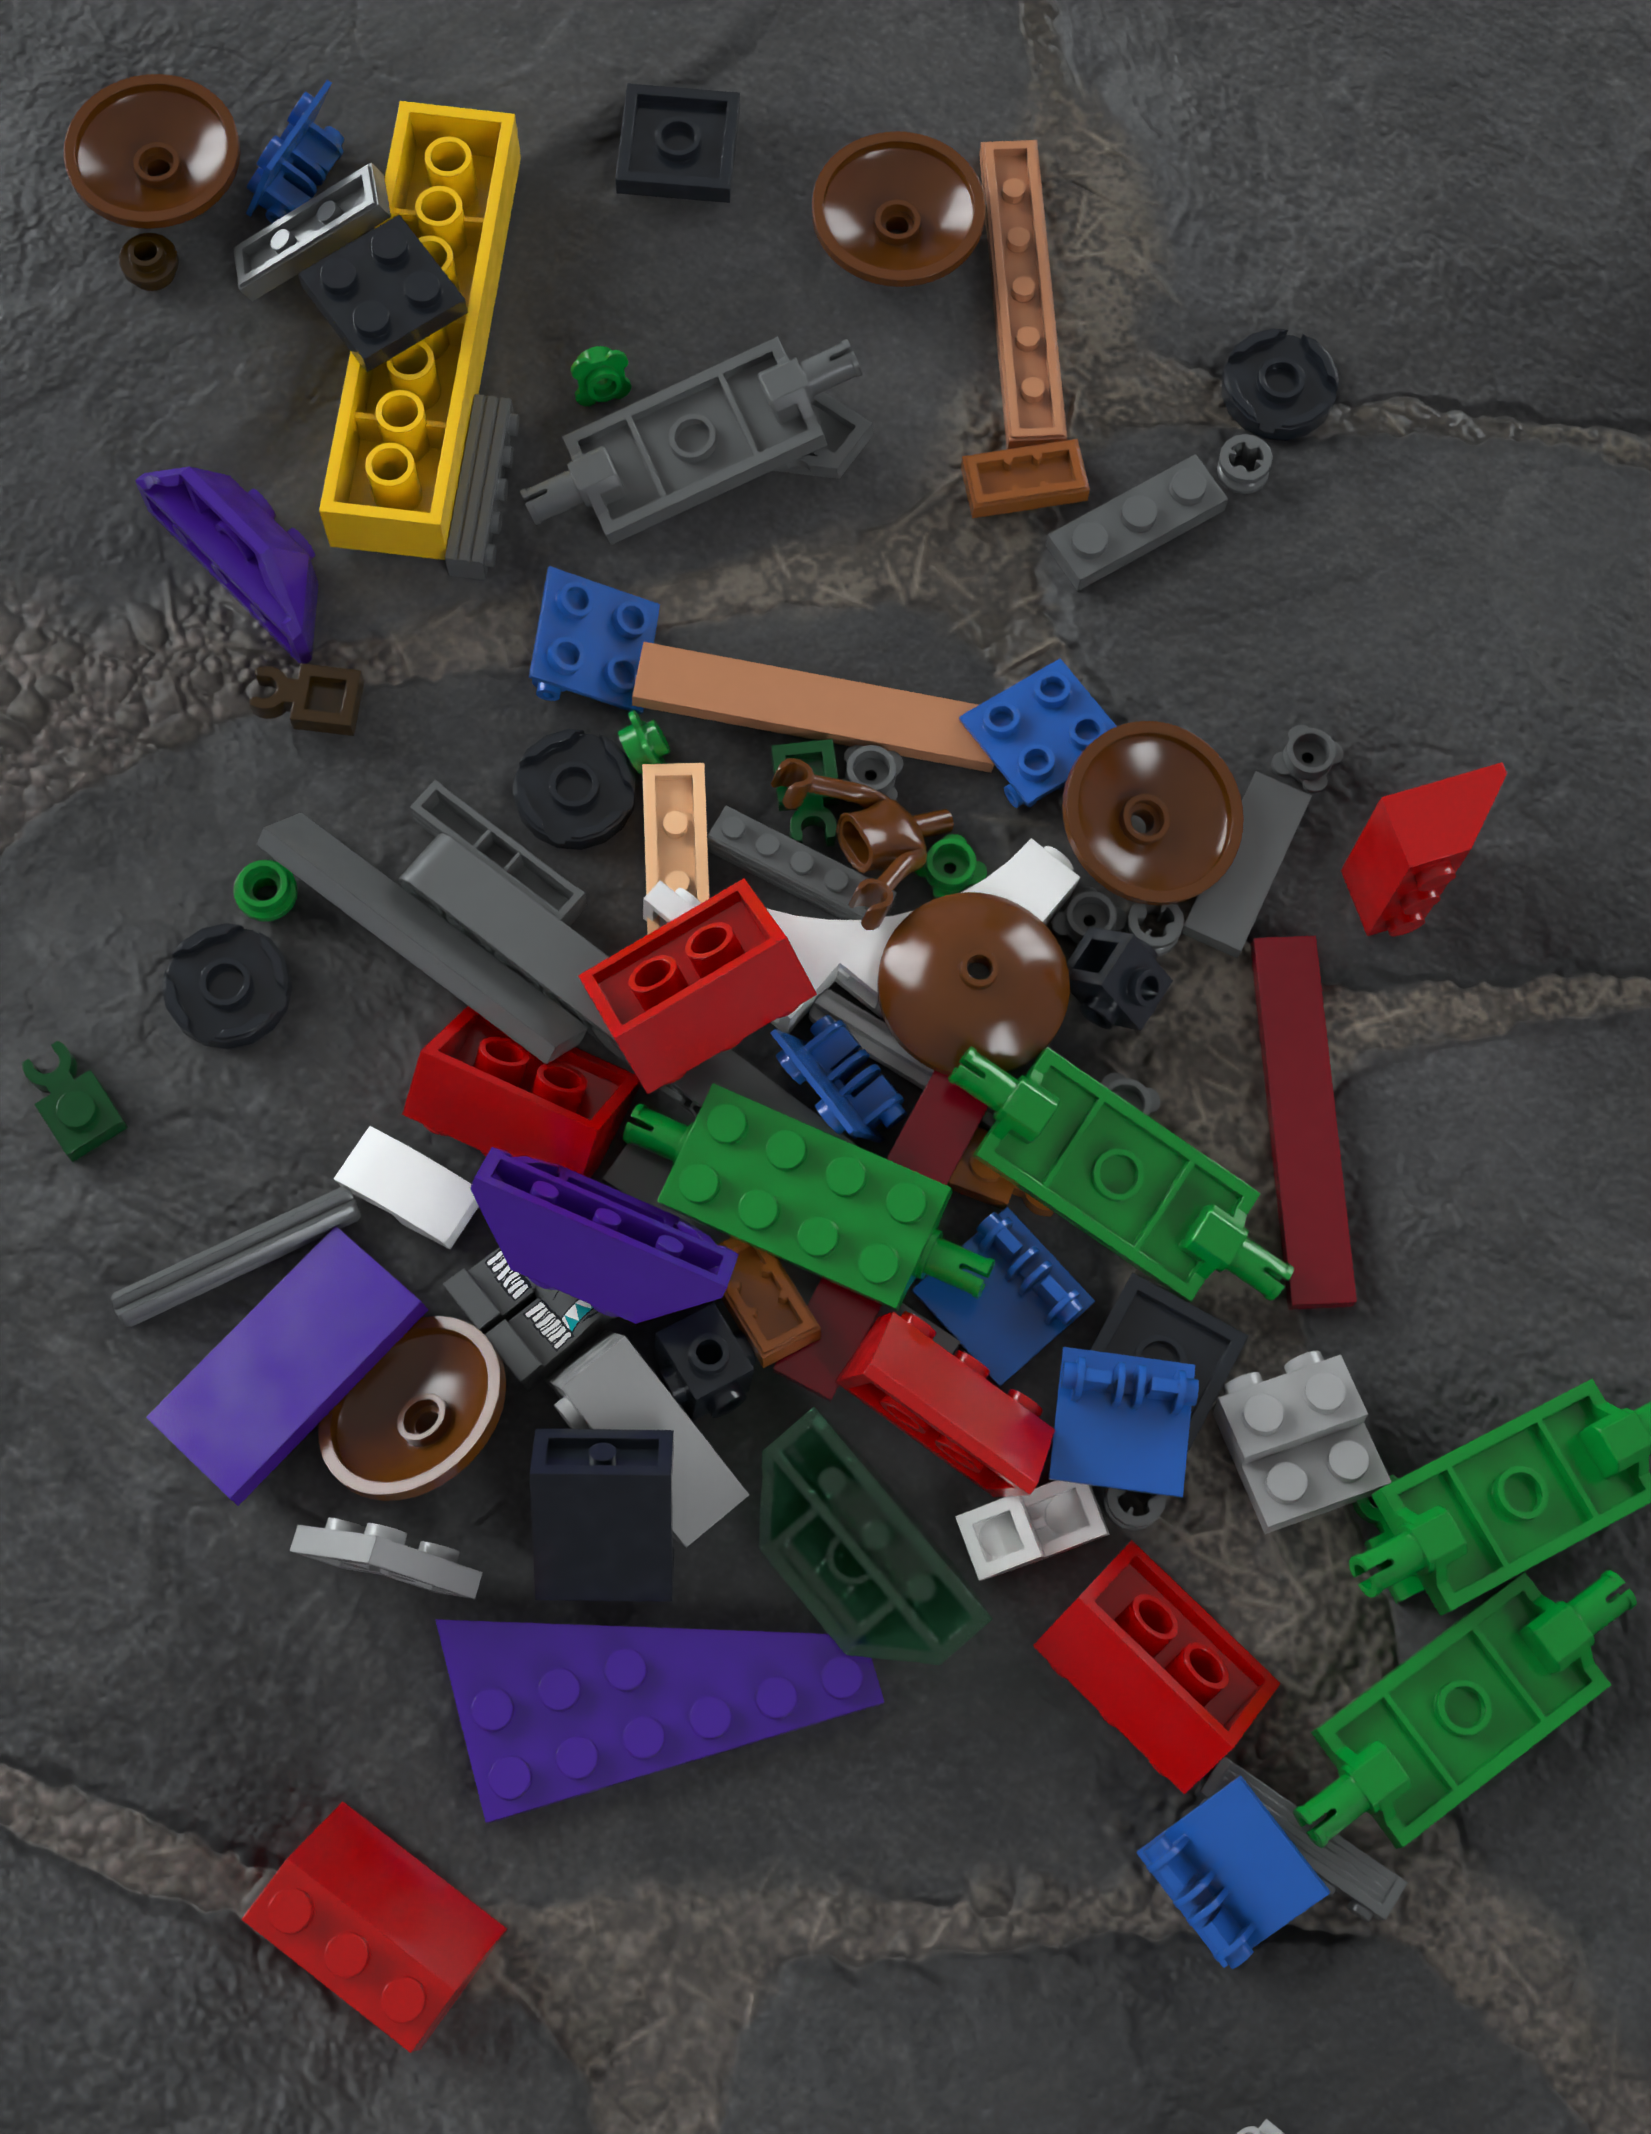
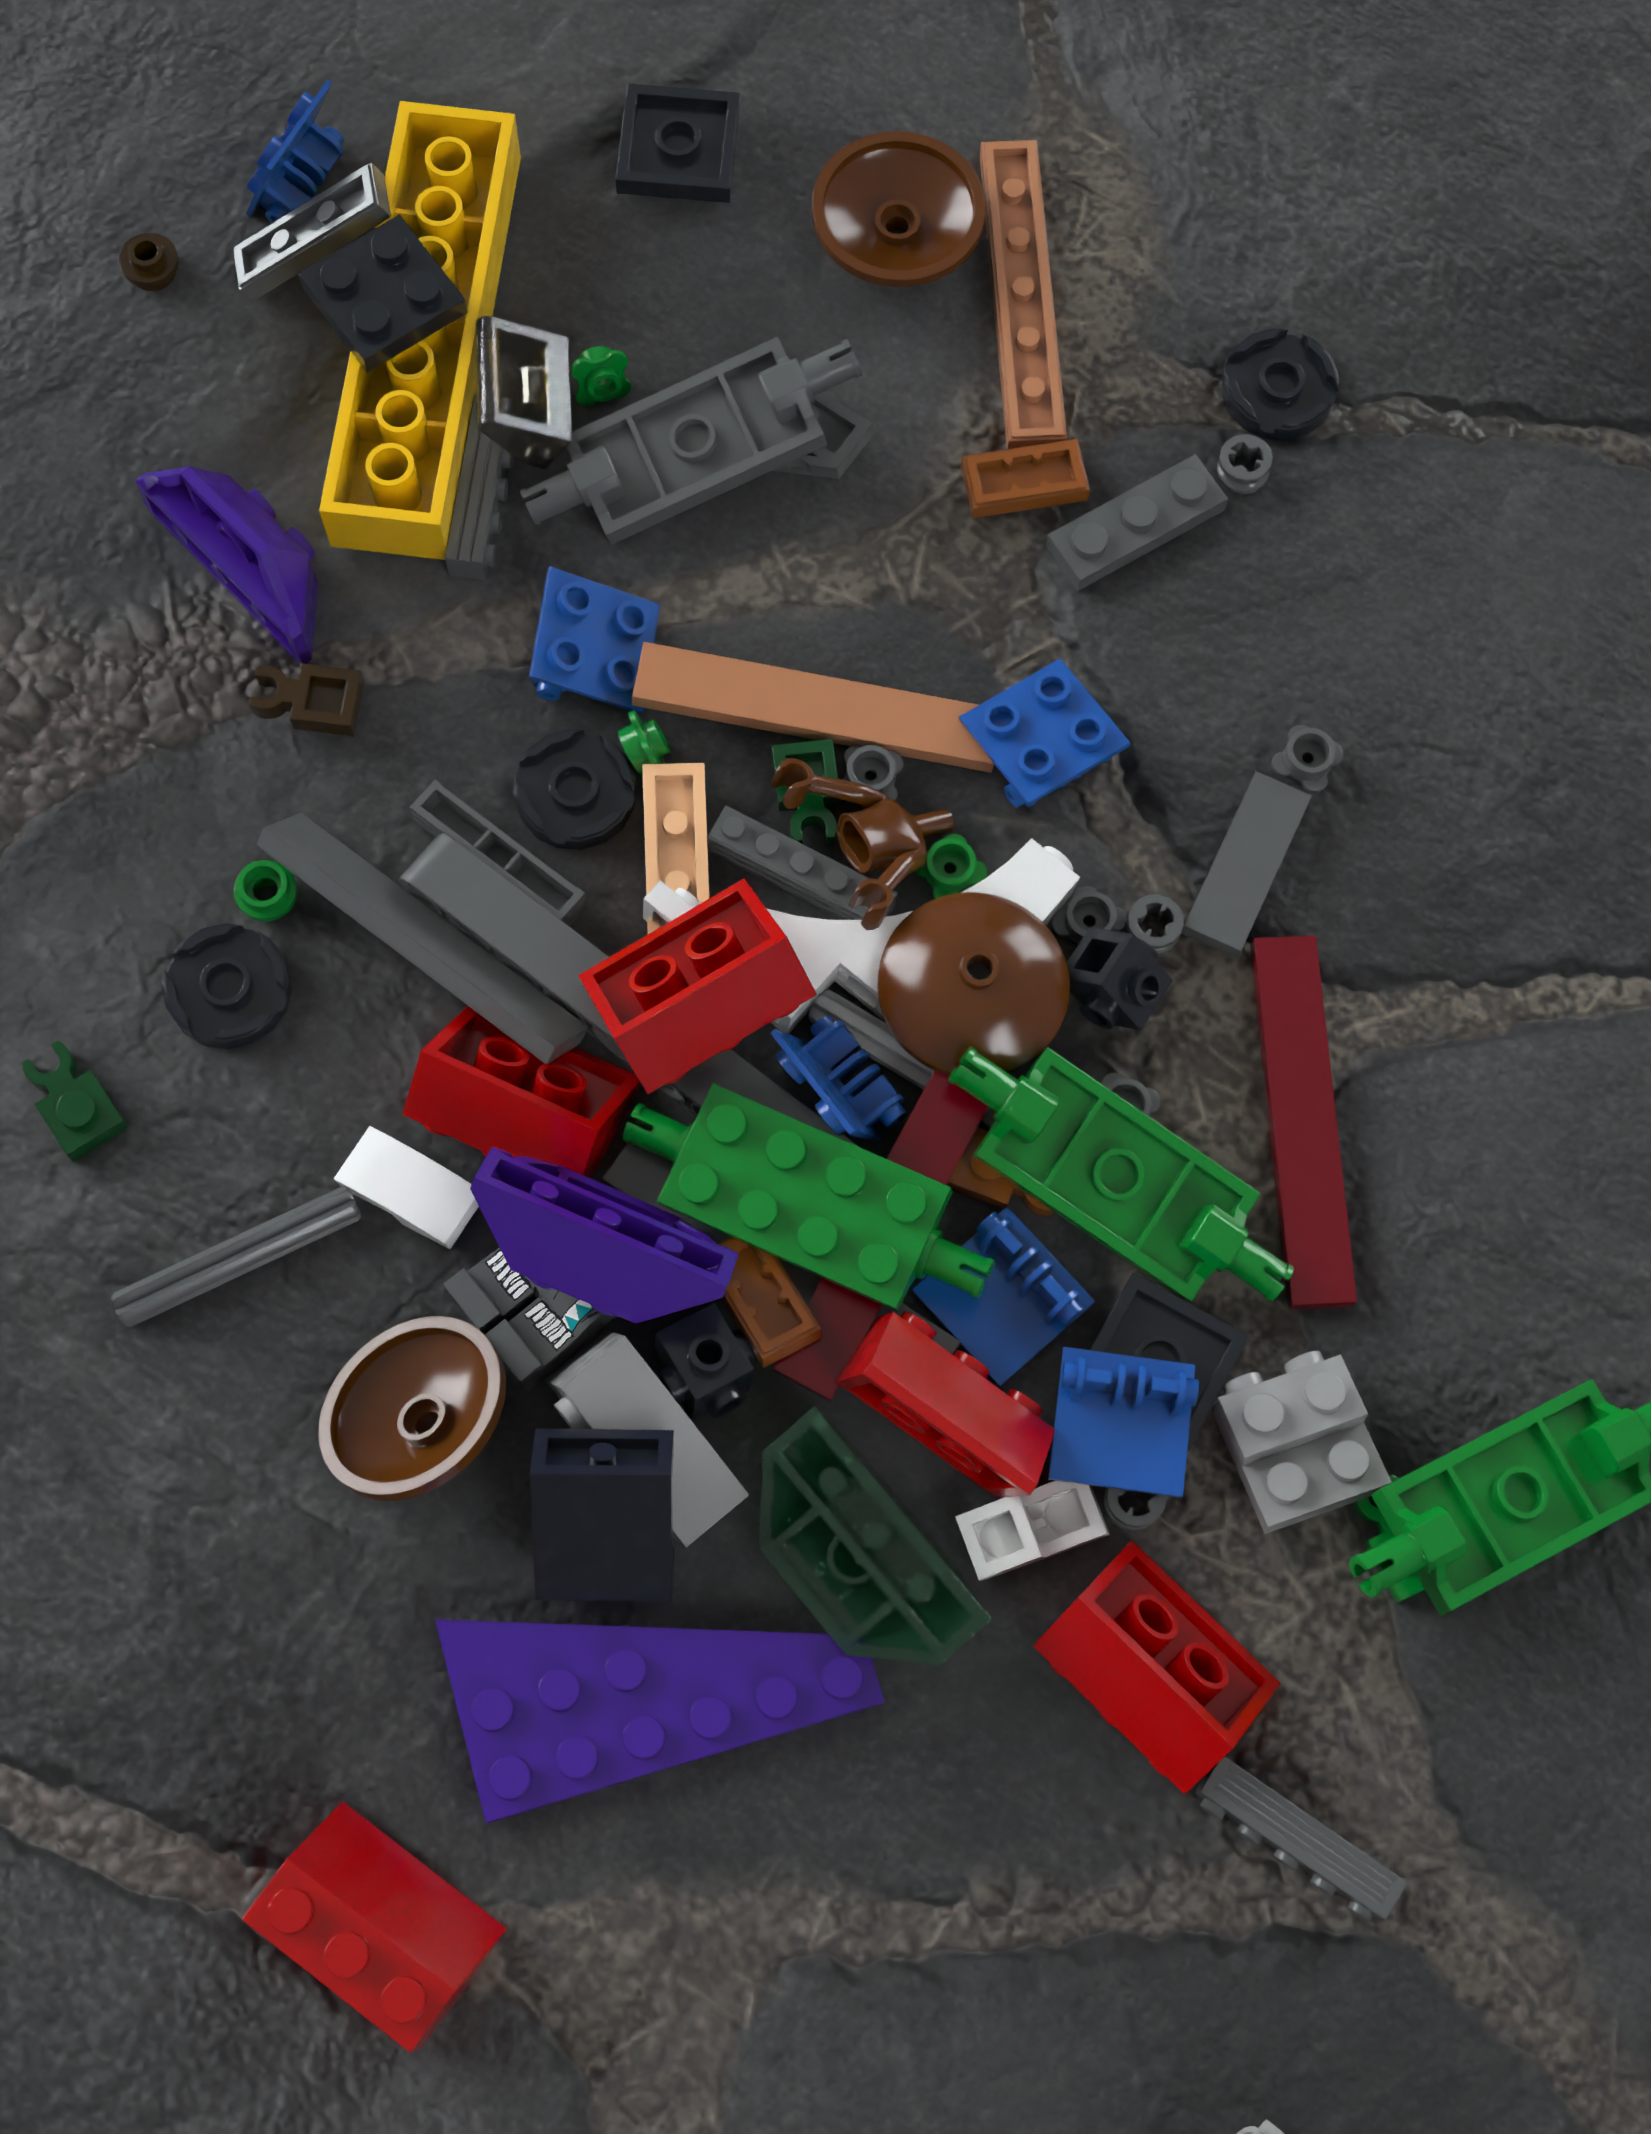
(145, 130): reddish brown dish -> none
(287, 1365): dark purple tile -> none
(384, 1552): light grey plate -> none
(545, 390): none -> clear smoke tile
(1177, 791): reddish brown dish -> none
(1233, 1872): blue hinge -> none
(1416, 848): red slope -> none
(1462, 1709): green plate -> none

